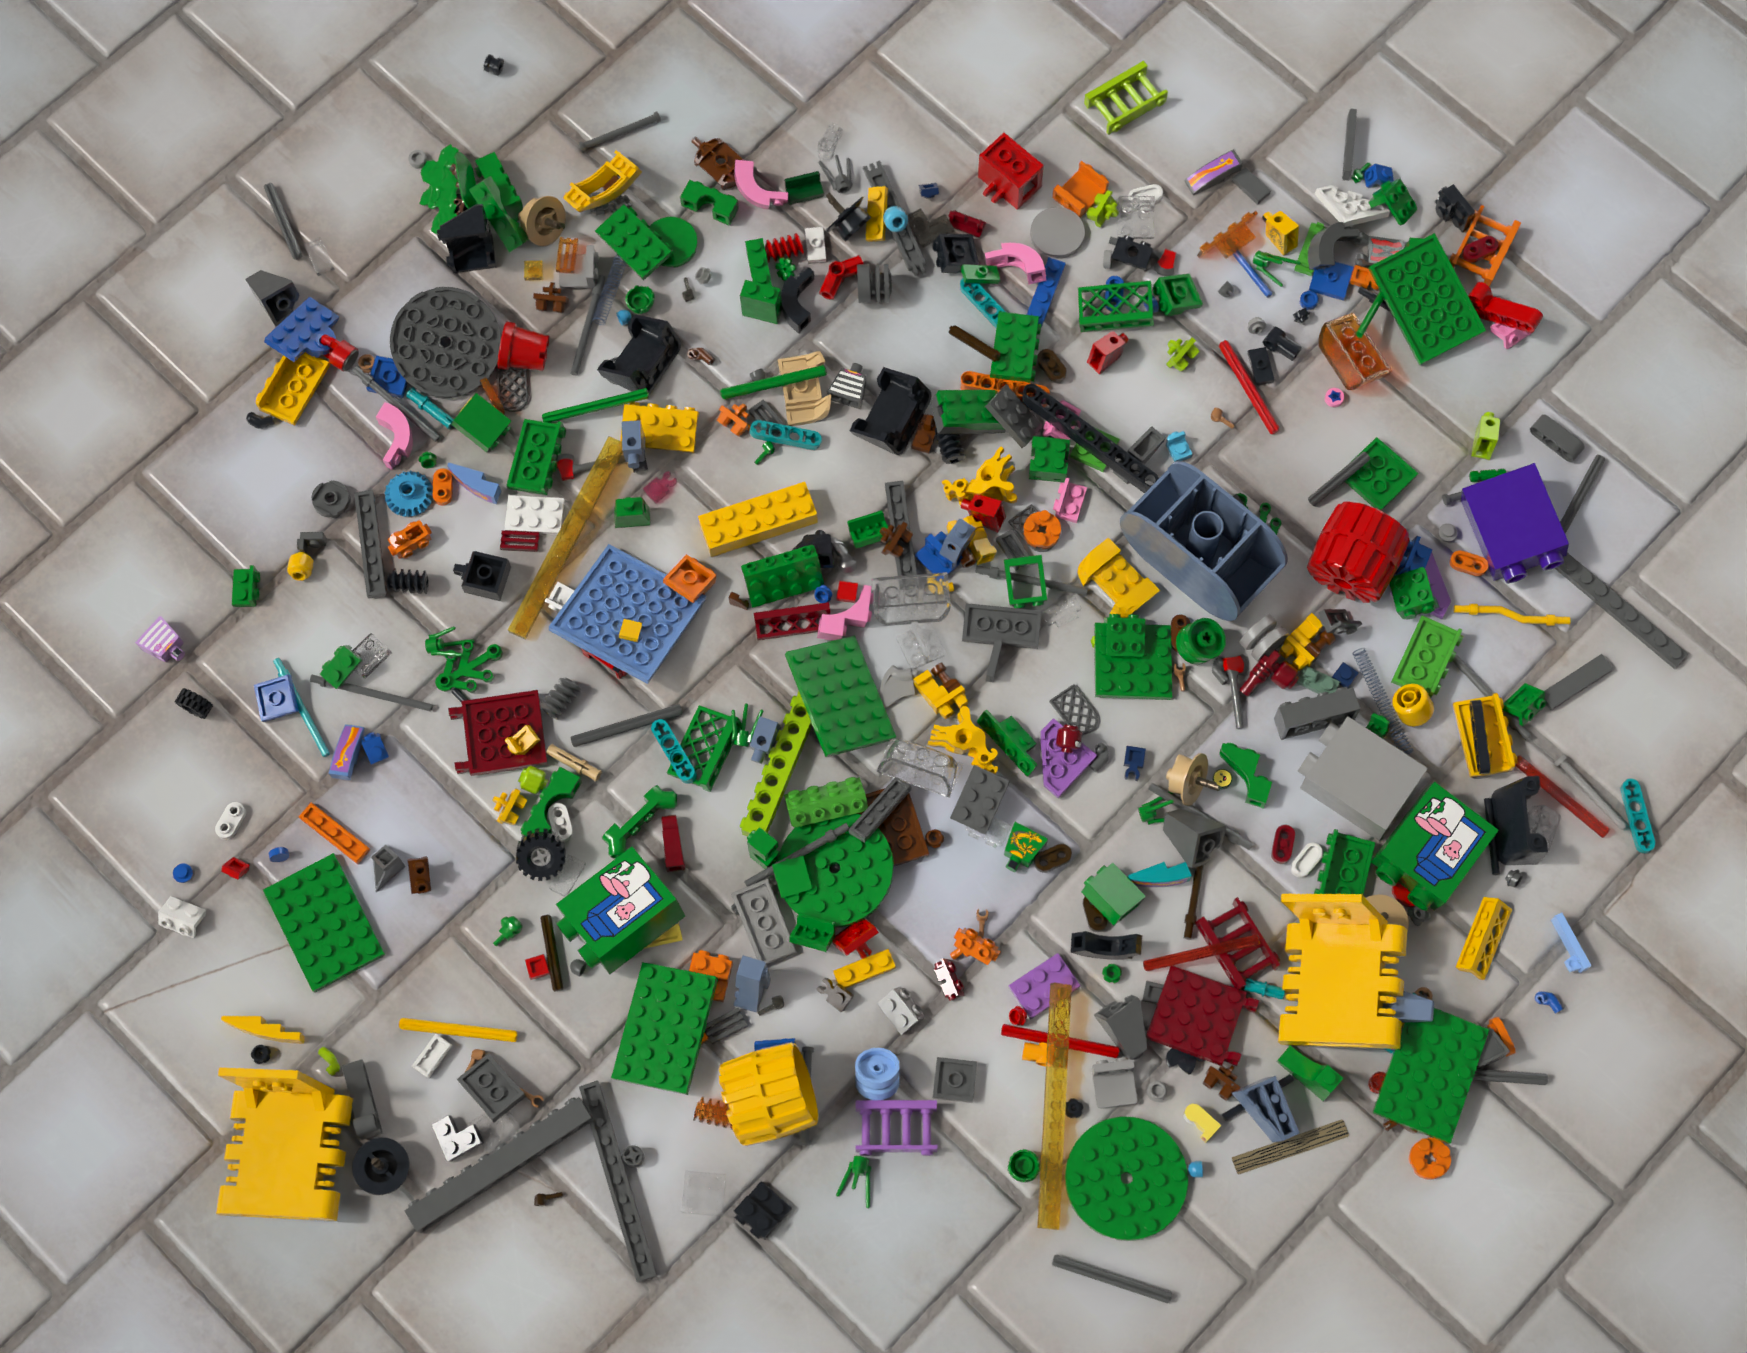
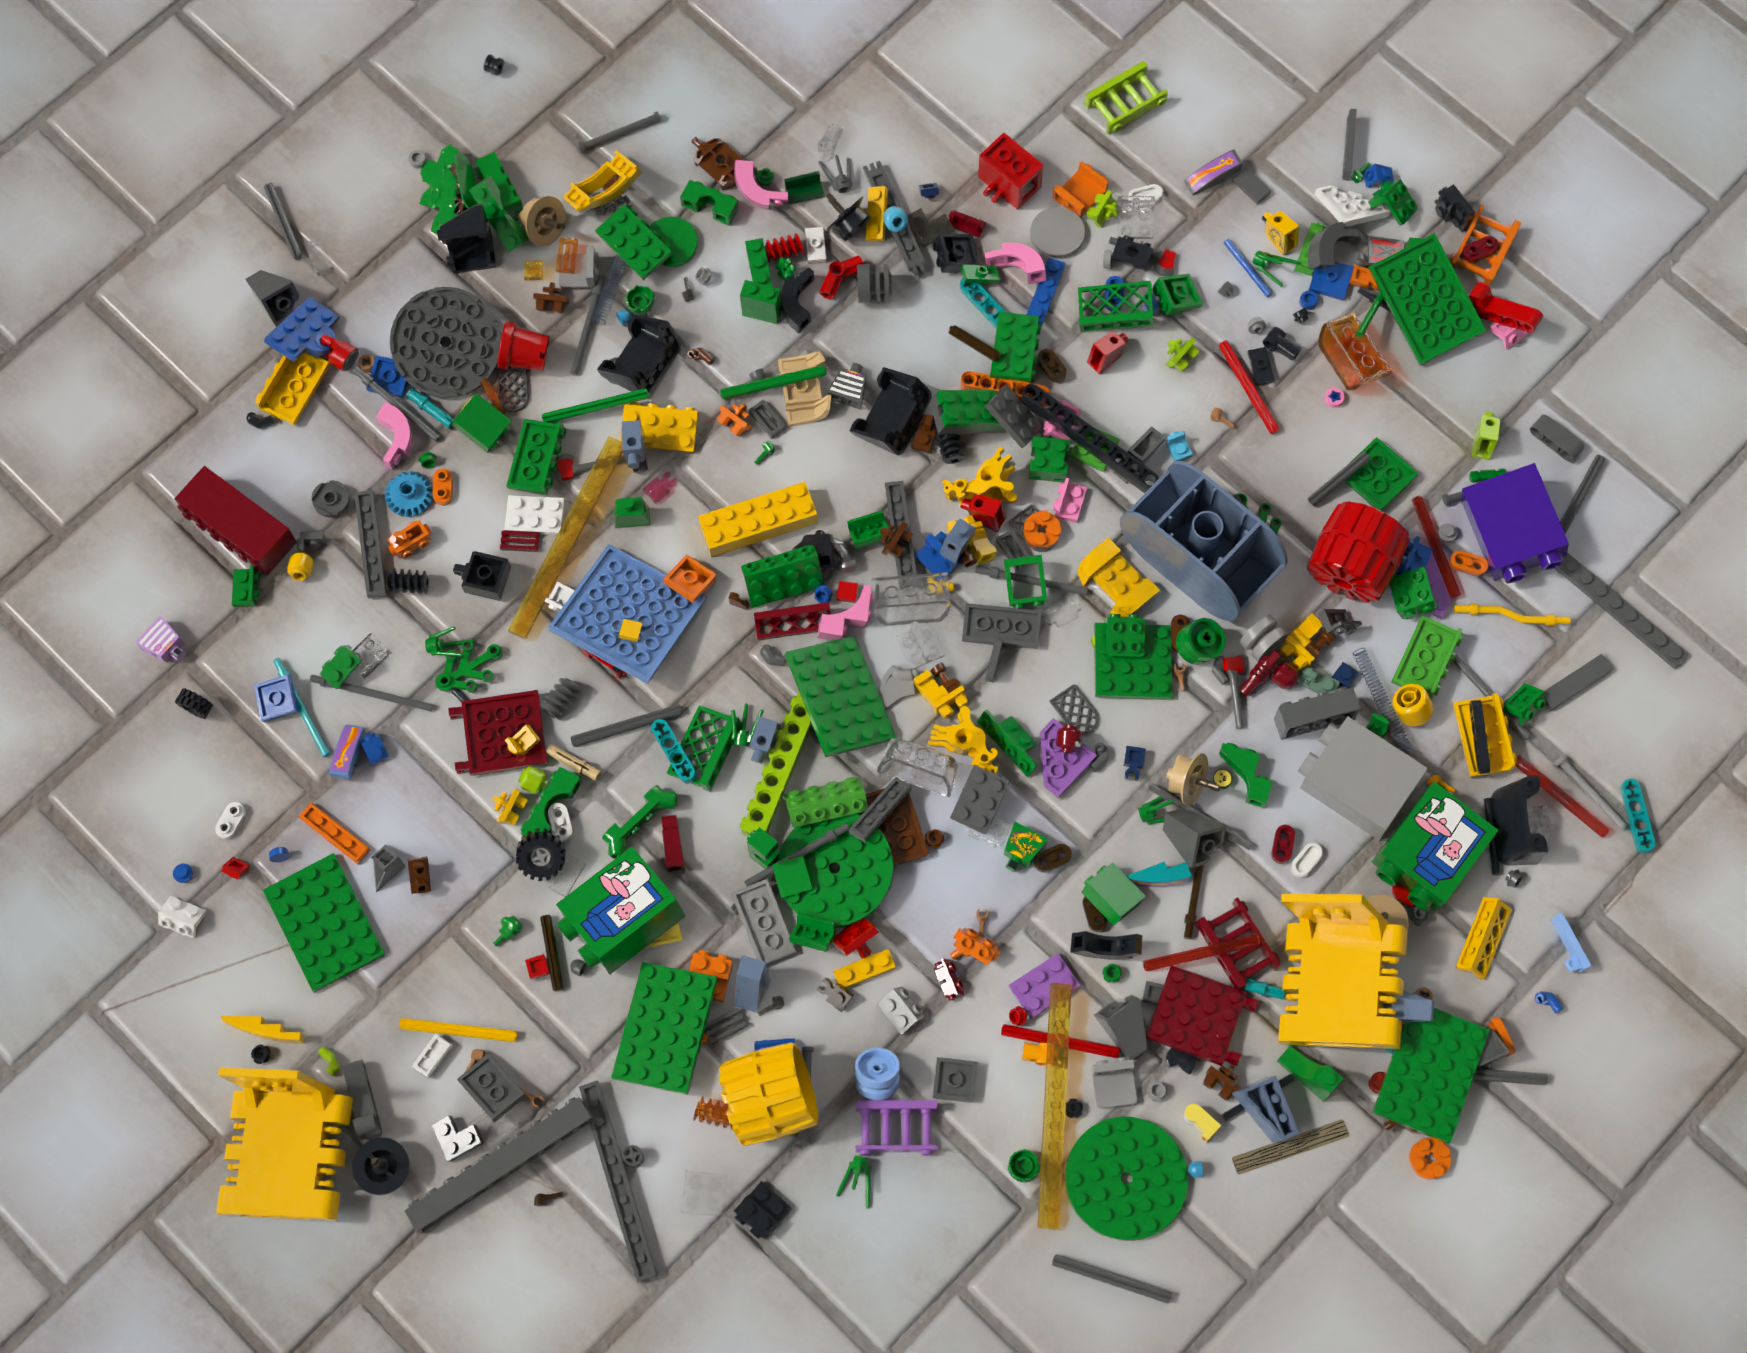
(235, 520): none -> dark red brick
(475, 482): medium blue slope -> none
(765, 180): none -> green plate
(770, 658): none -> dark grey arm
(785, 434): teal beam -> none
(1233, 239): clear orange bracket -> none
(1345, 864): green bracket -> none
(1435, 544): none -> clear red axle
(1438, 780): none -> light orange hand

